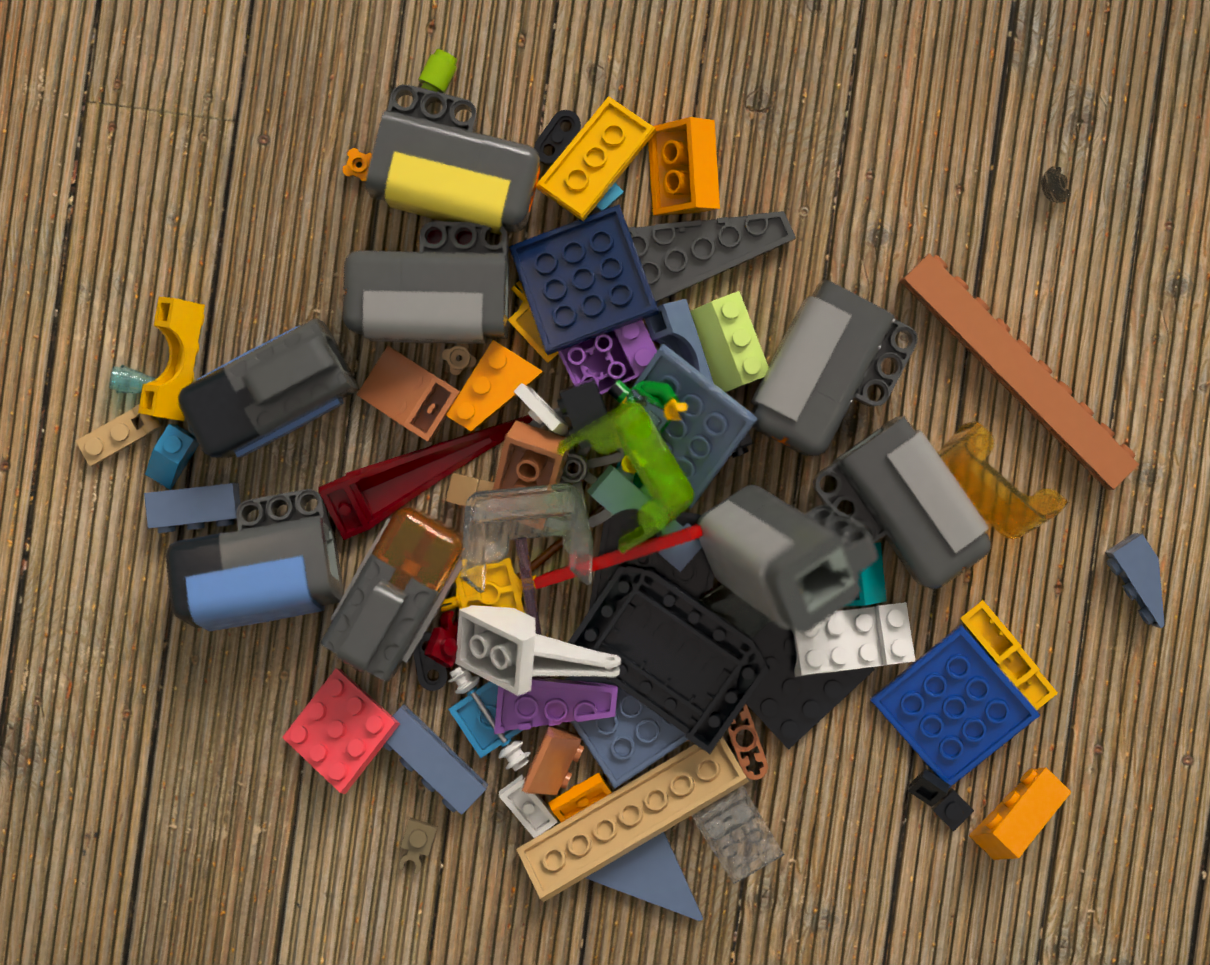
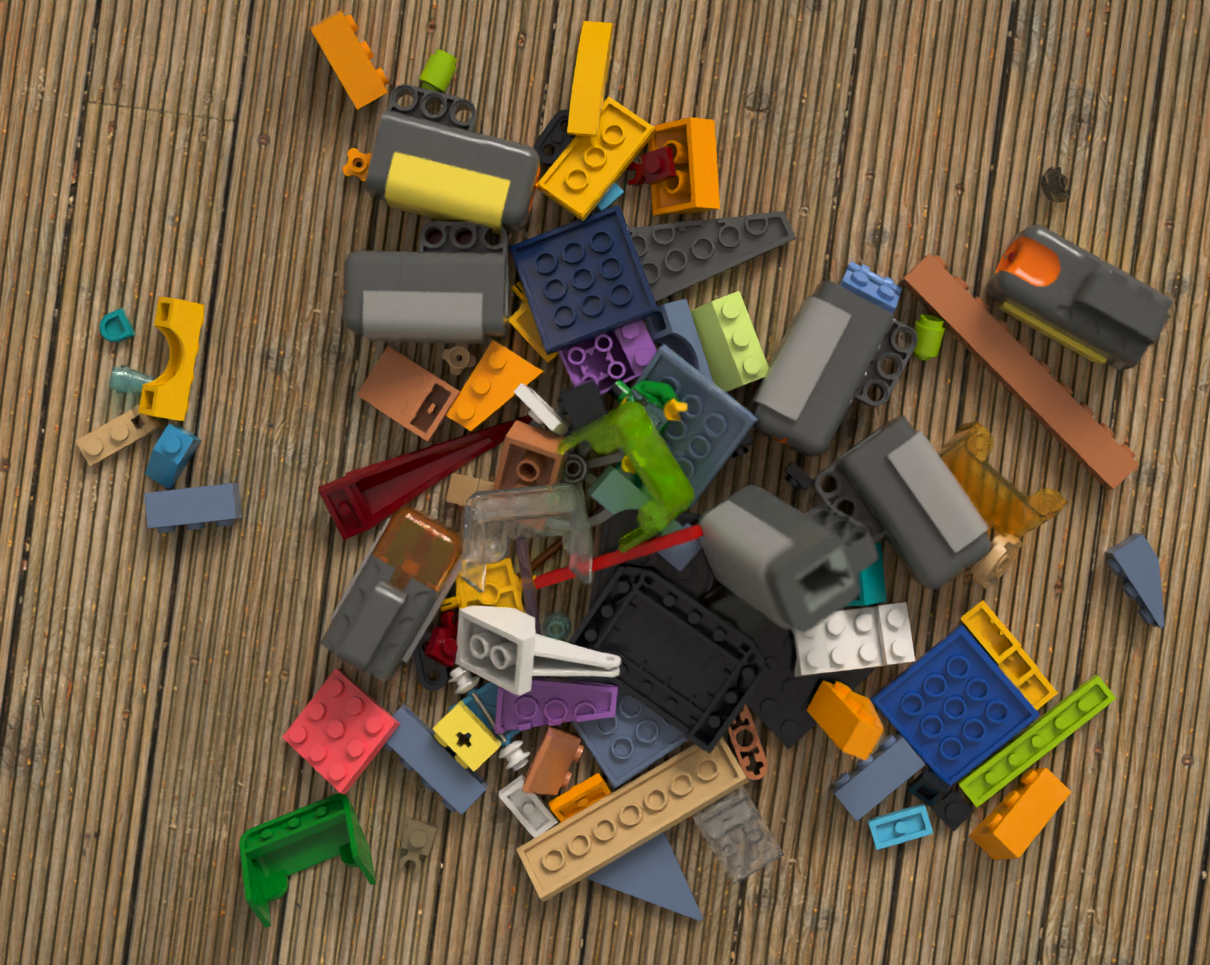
(116, 326): none -> teal tile
(260, 571): piece -> none
(267, 391): piece -> none
(296, 843): none -> green windscreen
(350, 58): none -> light orange wedge
(482, 739): none -> light yellow brick
(557, 618): none -> clear light blue cone
(590, 78): none -> yellow slope
(655, 167): none -> dark red plate
(797, 477): none -> black plate
(846, 718): none -> light orange wedge
(871, 286): none -> medium blue plate
(877, 776): none -> sand blue brick
(900, 826): none -> medium azure plate
(929, 335): none -> lime brick
(997, 560): none -> tan plate
(1036, 740): none -> lime plate
(1078, 298): none -> dark grey piece

